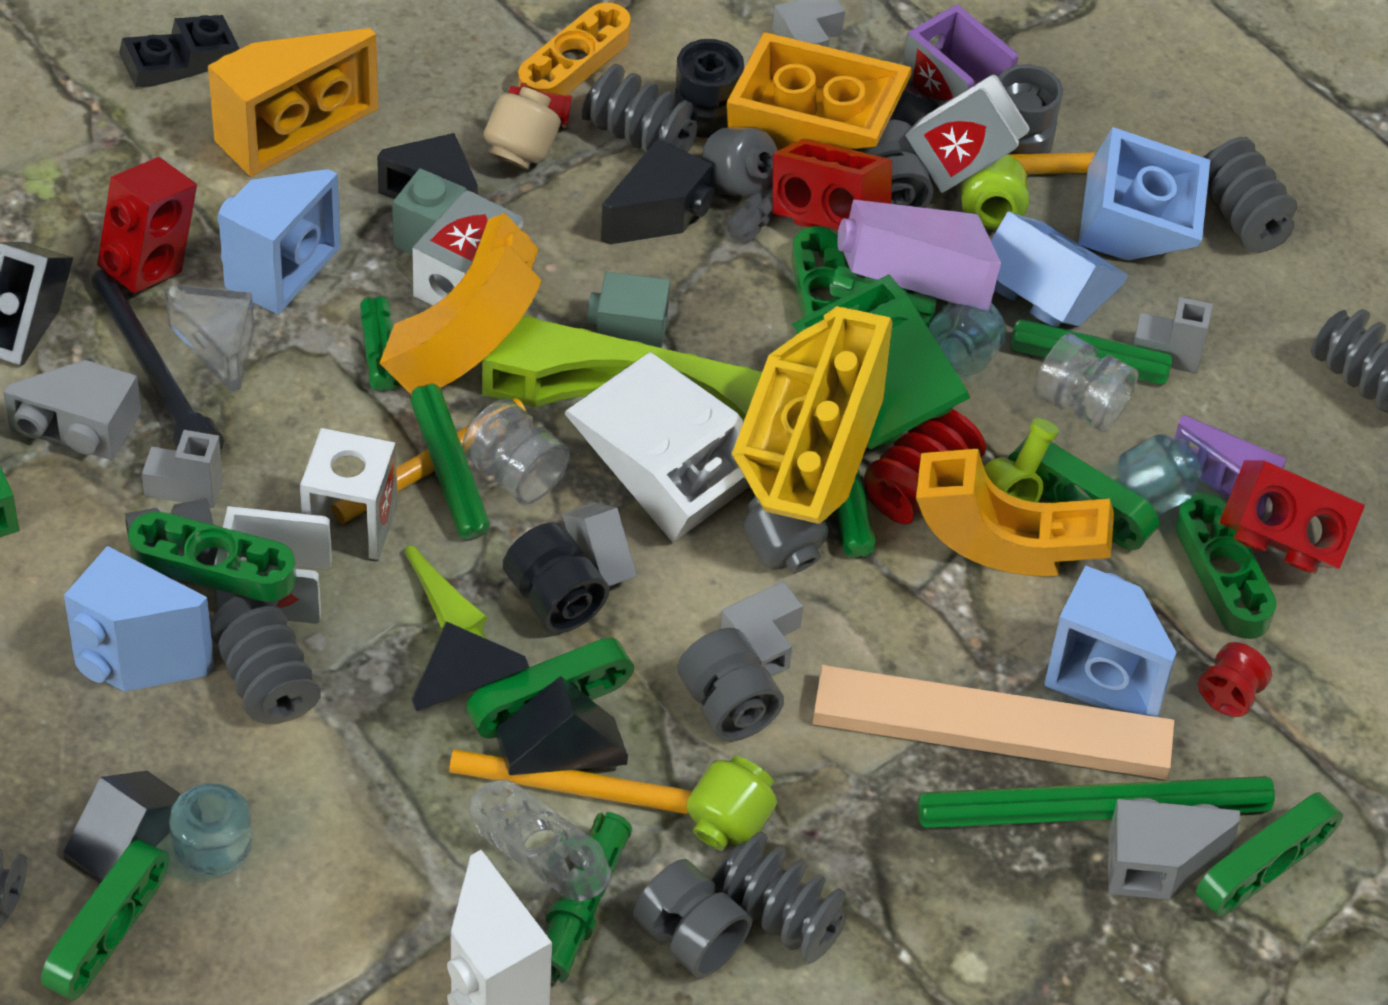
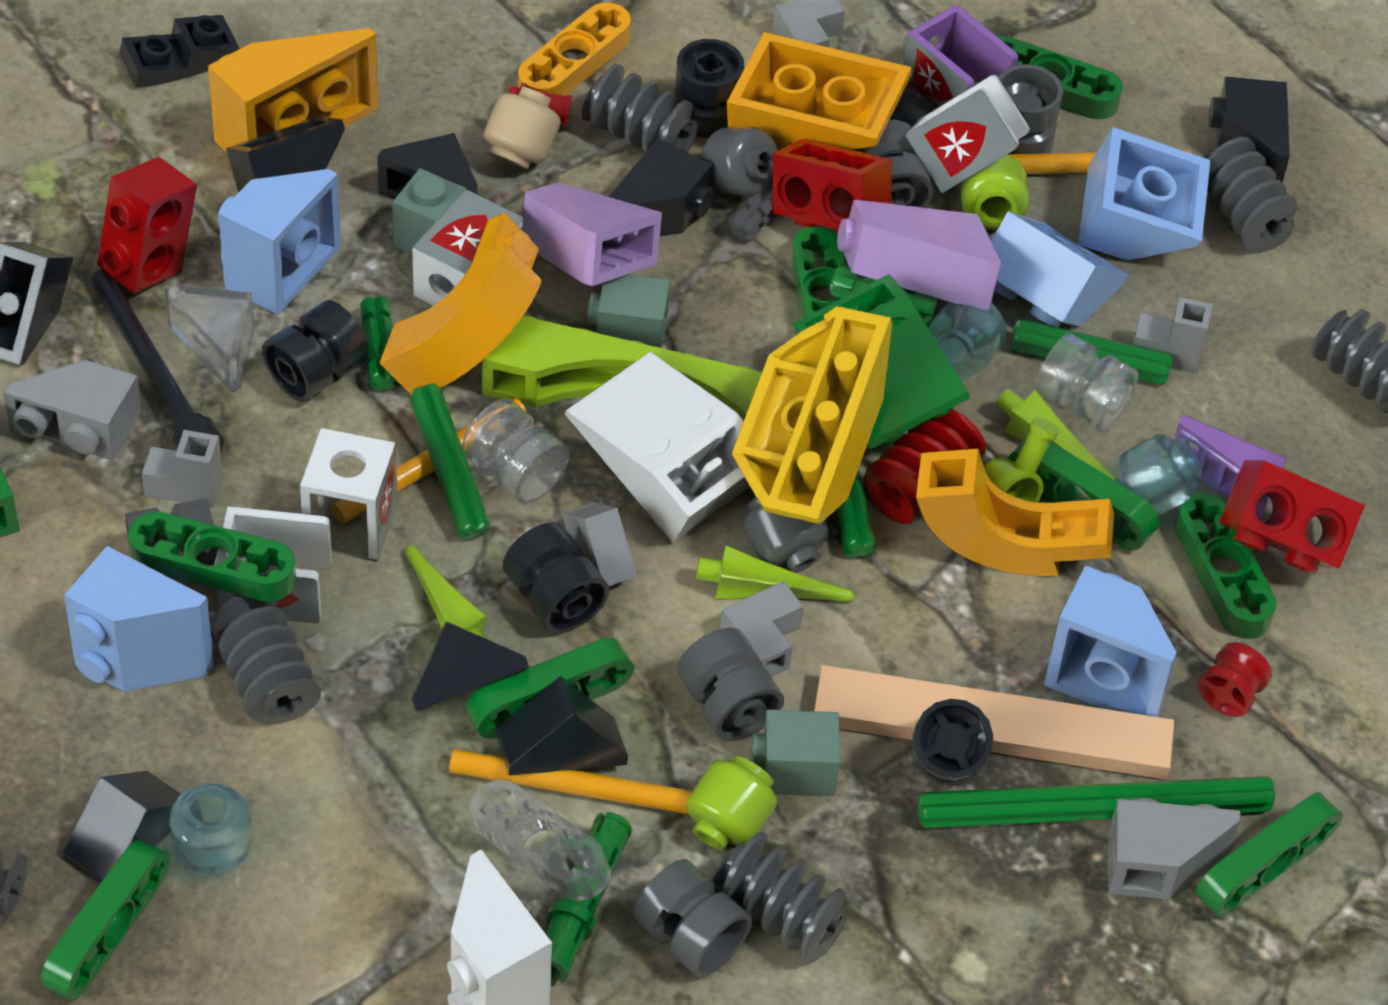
(286, 151): none -> black slope
(320, 347): none -> black wheel
(590, 233): none -> lavender slope
(745, 575): none -> lime piece
(799, 751): none -> sand green brick
(951, 741): none -> black wheel
(1024, 411): none -> lime piece
(1086, 76): none -> green beam
(1254, 111): none -> black slope

